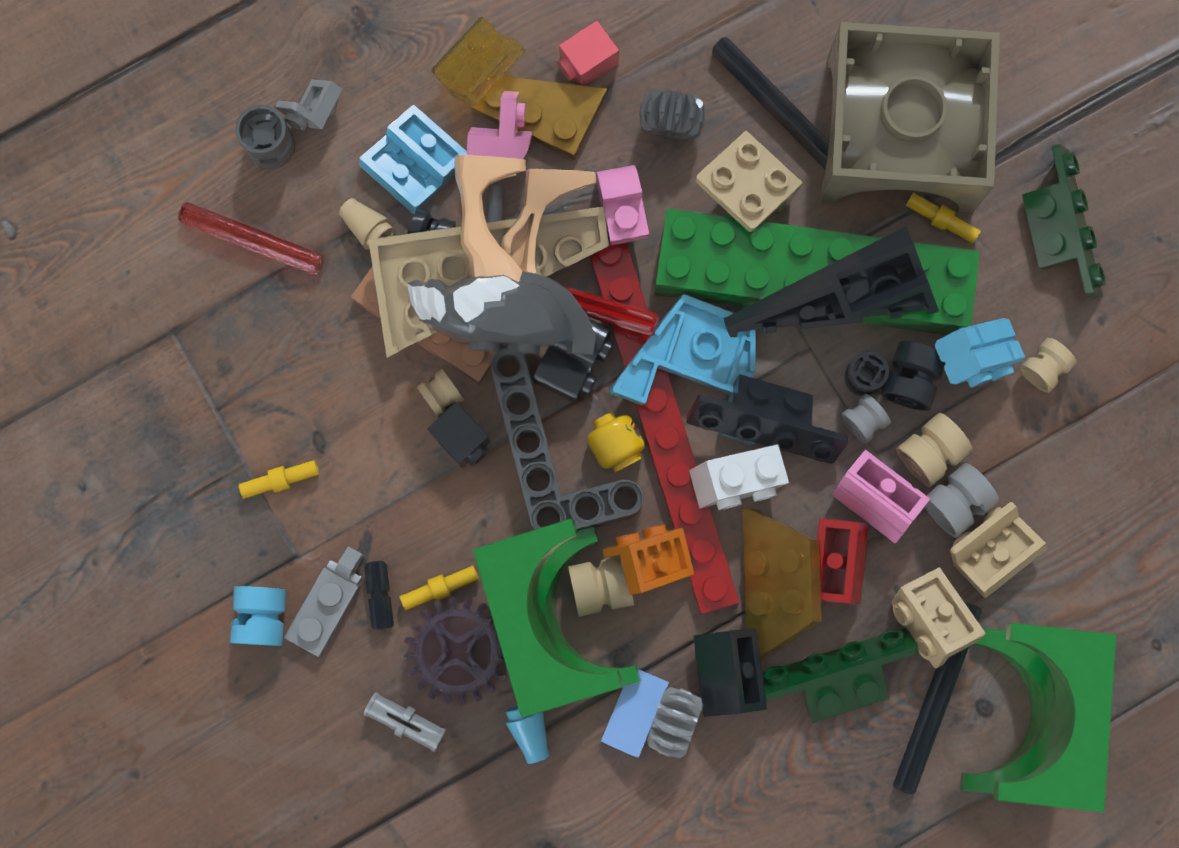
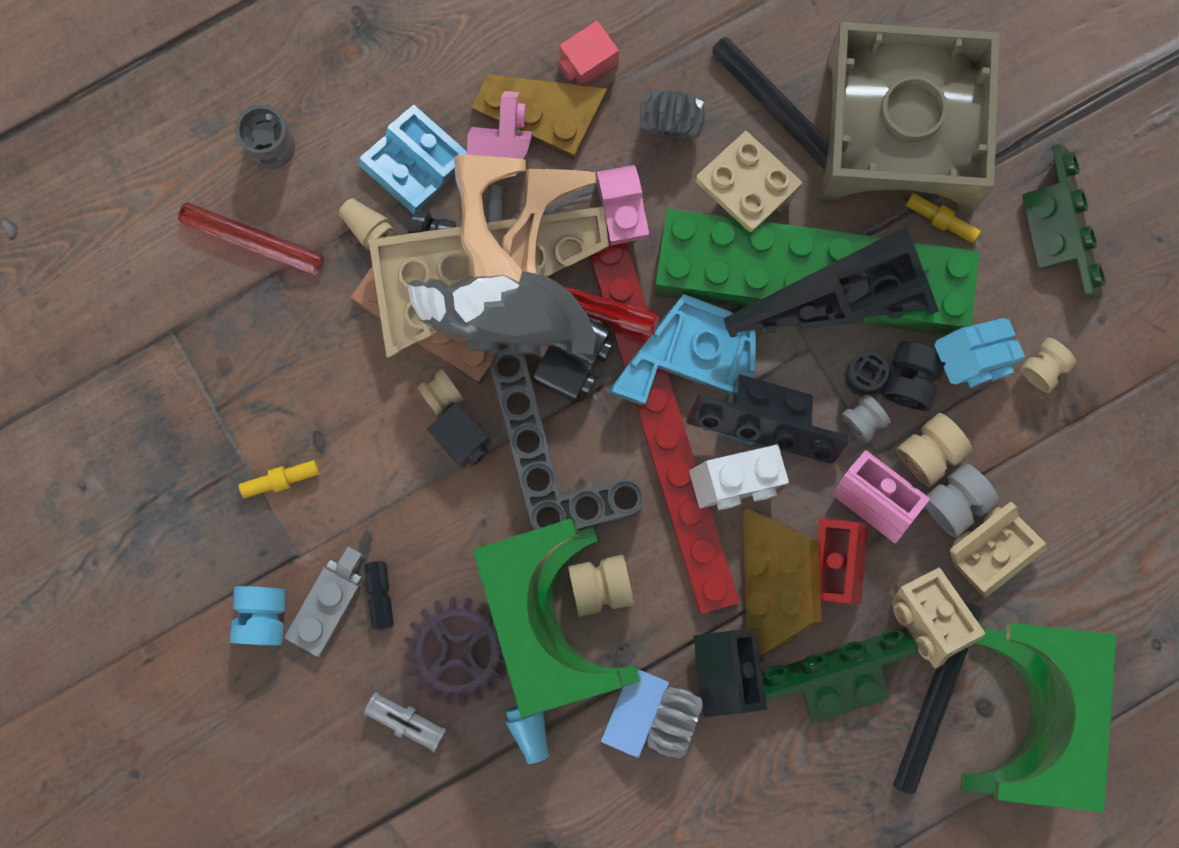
(315, 106): light grey bracket -> none
(439, 588): yellow bar -> none
(476, 62): clear yellow bracket -> none
(615, 441): yellow head -> none
(652, 559): orange bracket -> none

